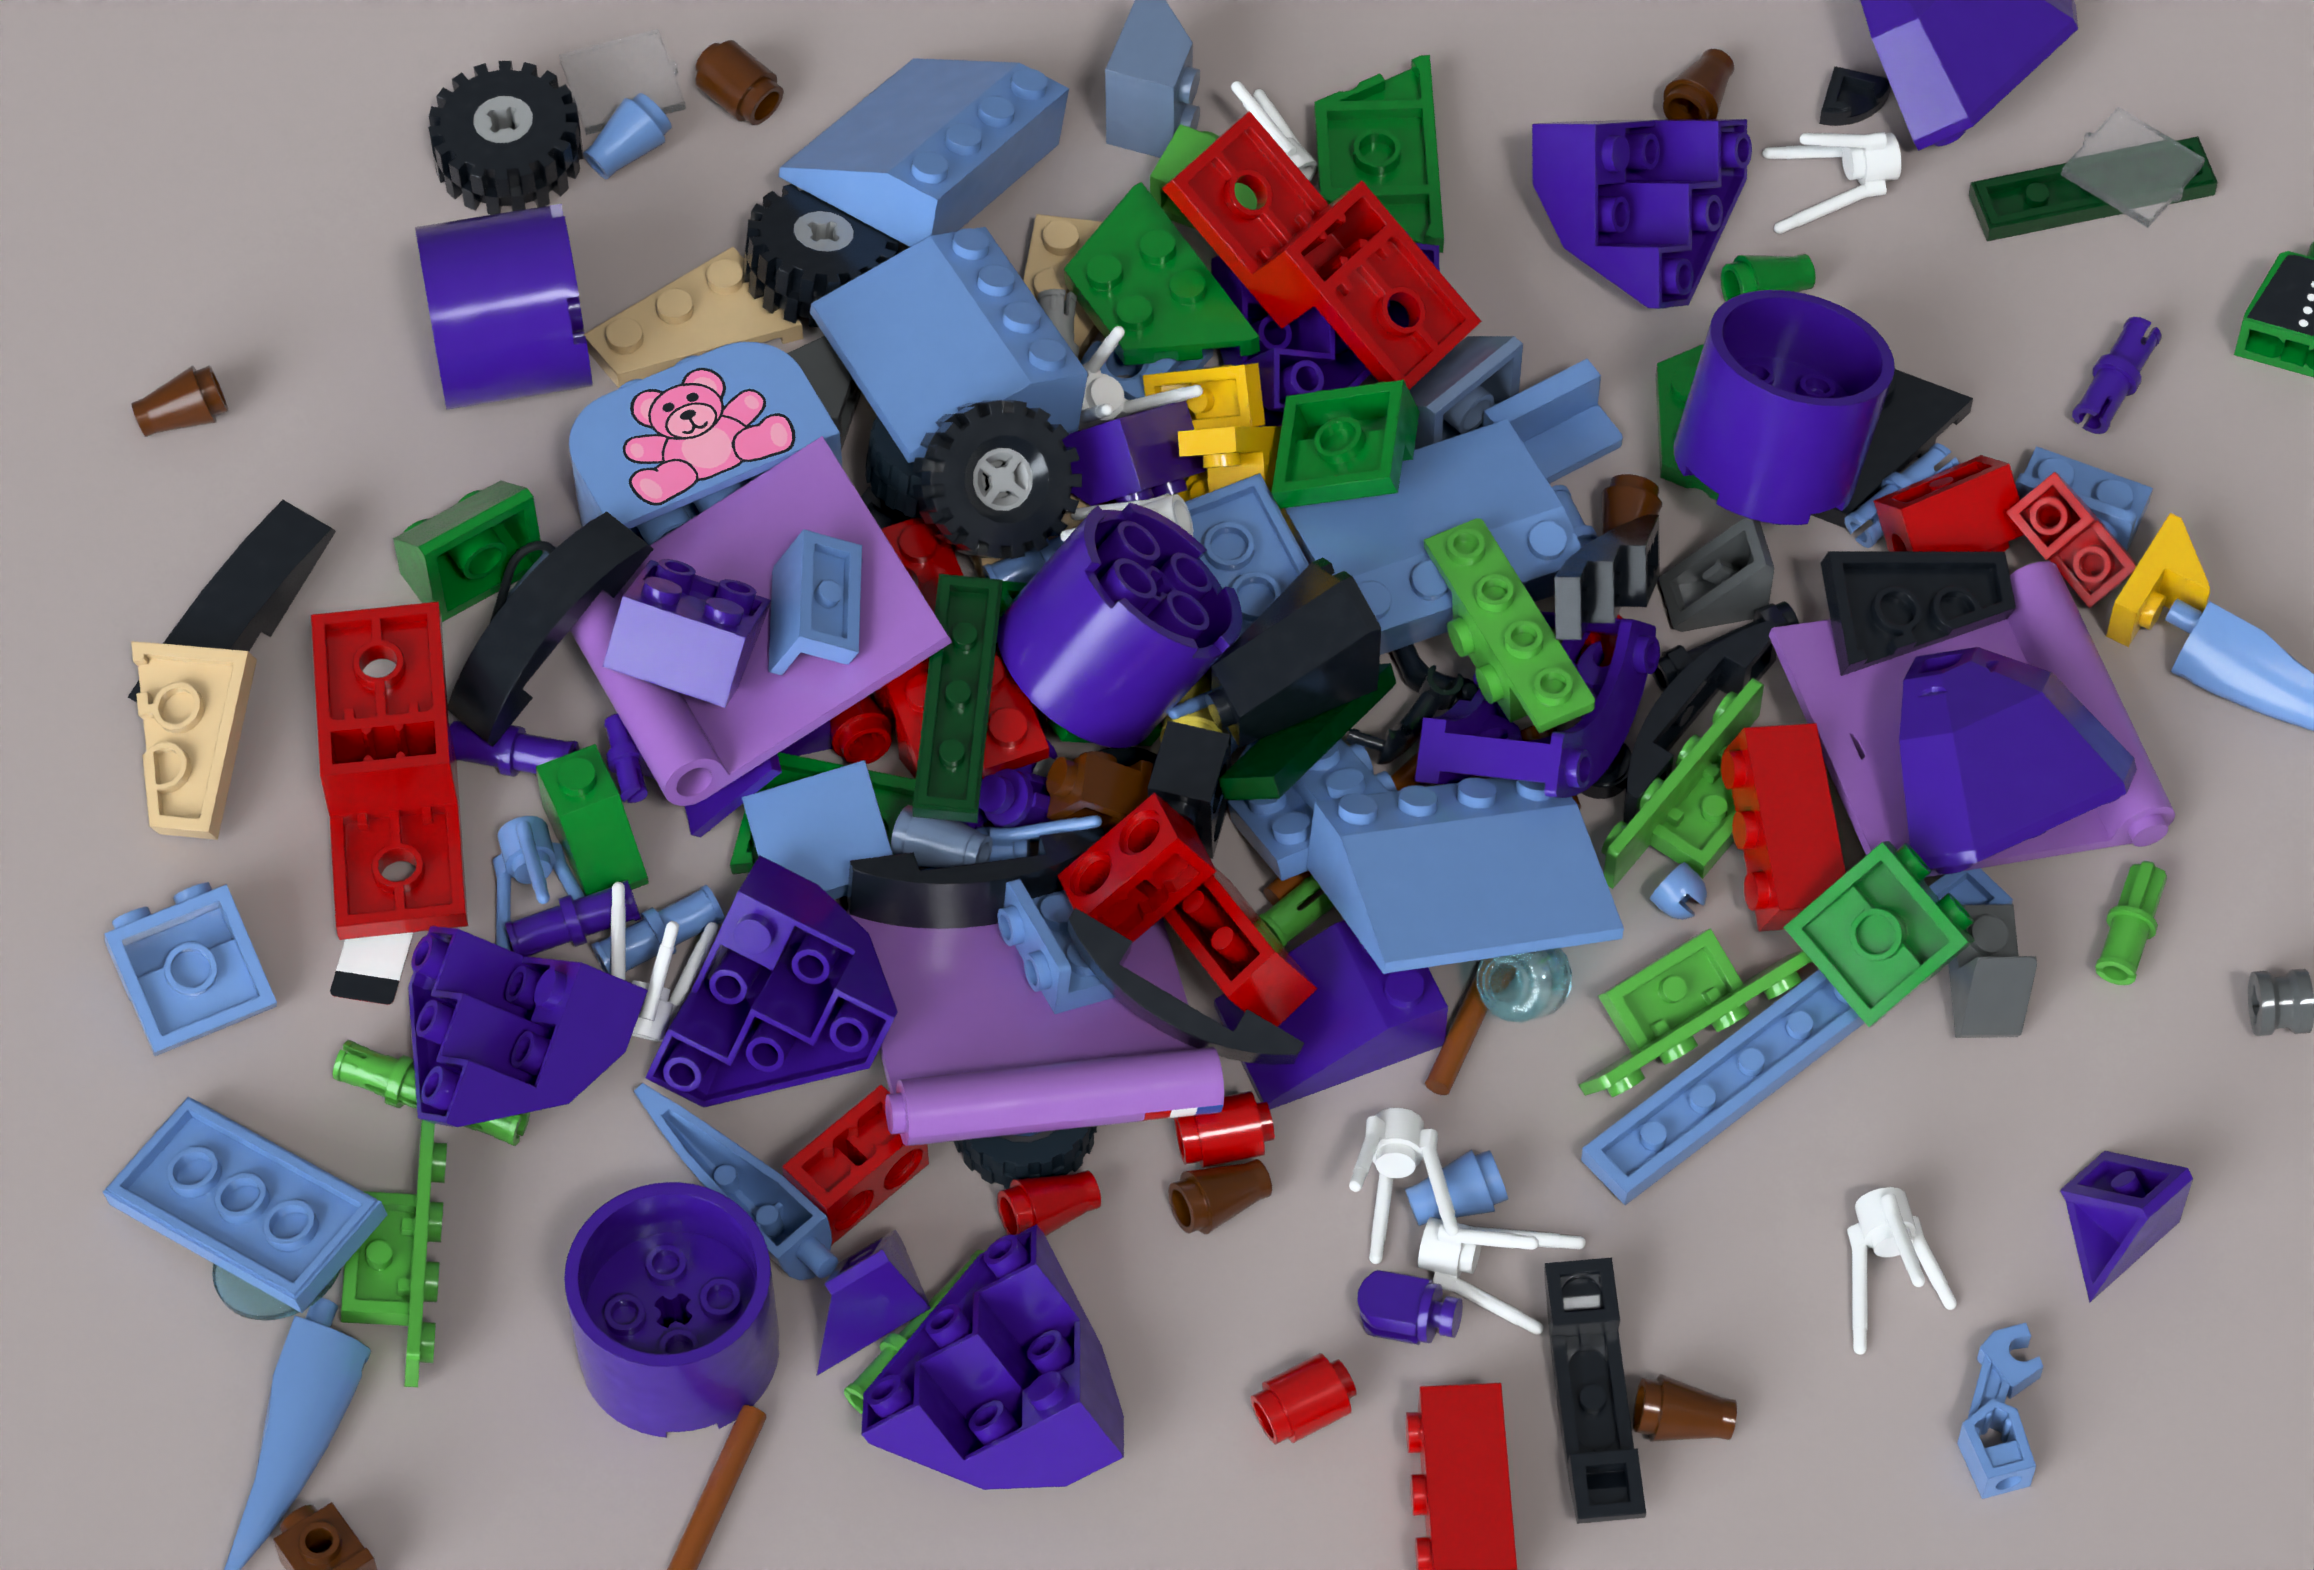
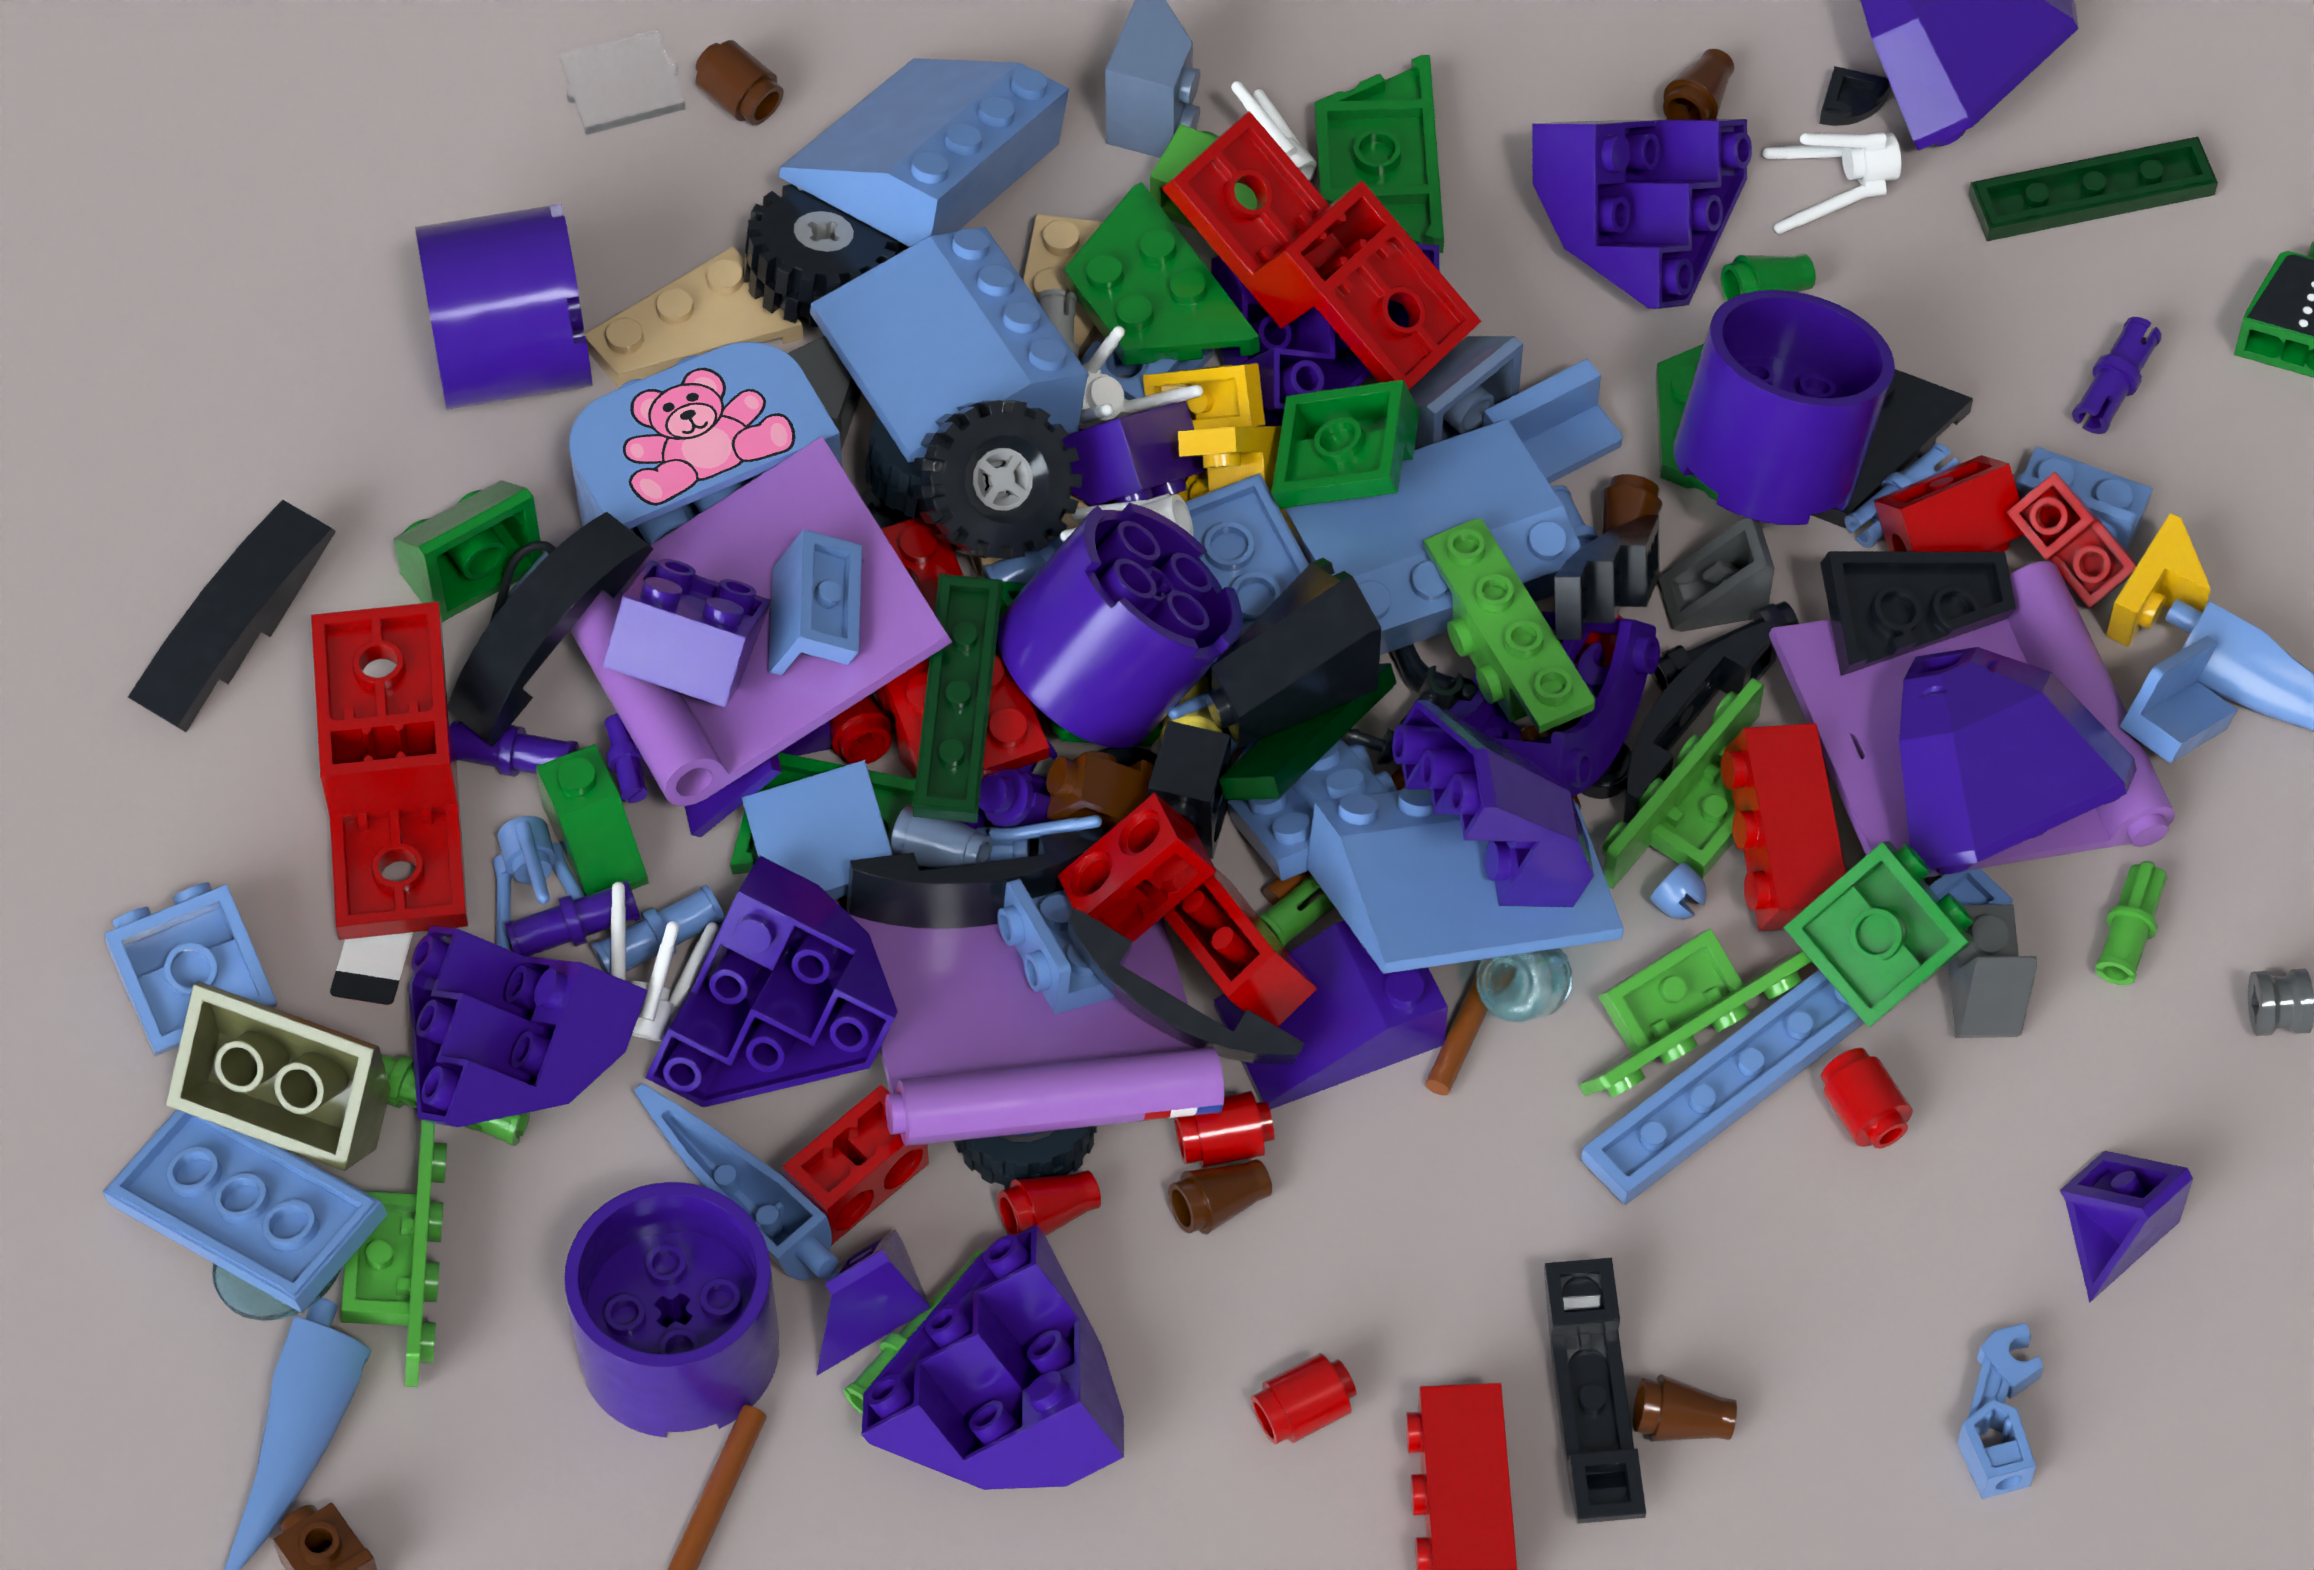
(182, 402): reddish brown cone -> none
(192, 728): tan wing -> none
(279, 1078): none -> olive slope
(505, 137): black wheel -> none
(629, 134): medium blue cone -> none
(1396, 1146): white plant -> none
(1407, 1308): dark purple arm -> none
(1460, 1253): white plant -> none
(1472, 1185): medium blue cone -> none
(1503, 798): none -> dark purple brick
(1866, 1098): none -> red brick
(1890, 1231): white plant -> none
(2132, 167): clear piece -> none
(2174, 709): none -> medium blue panel

